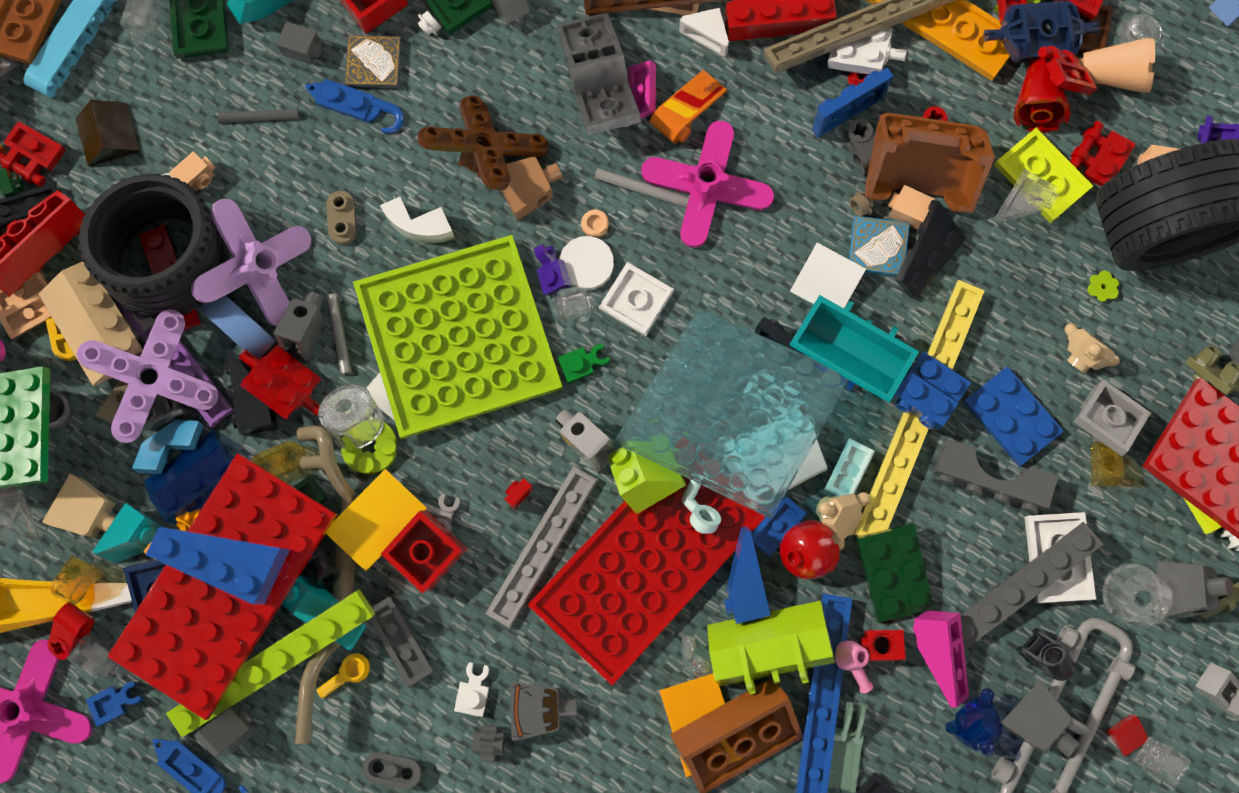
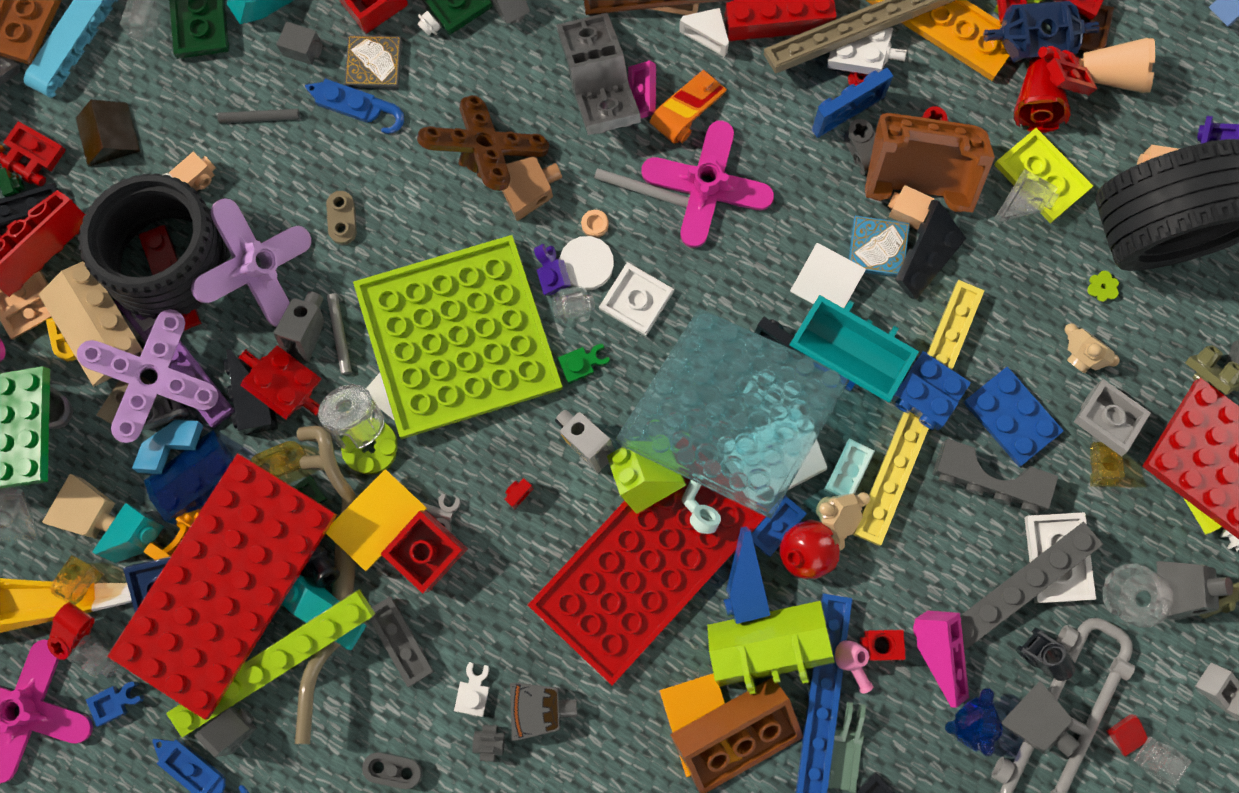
(225, 563): blue wedge -> none
(238, 326): medium blue brick -> none
(353, 669): yellow plate -> none
(426, 228): white brick -> none
(541, 547): light grey tile -> none
(692, 660): clear arm -> none
(865, 204): dark tan plate -> none
(895, 572): dark green plate -> none
(1109, 158): red plate -> none
(1141, 27): clear hat -> none

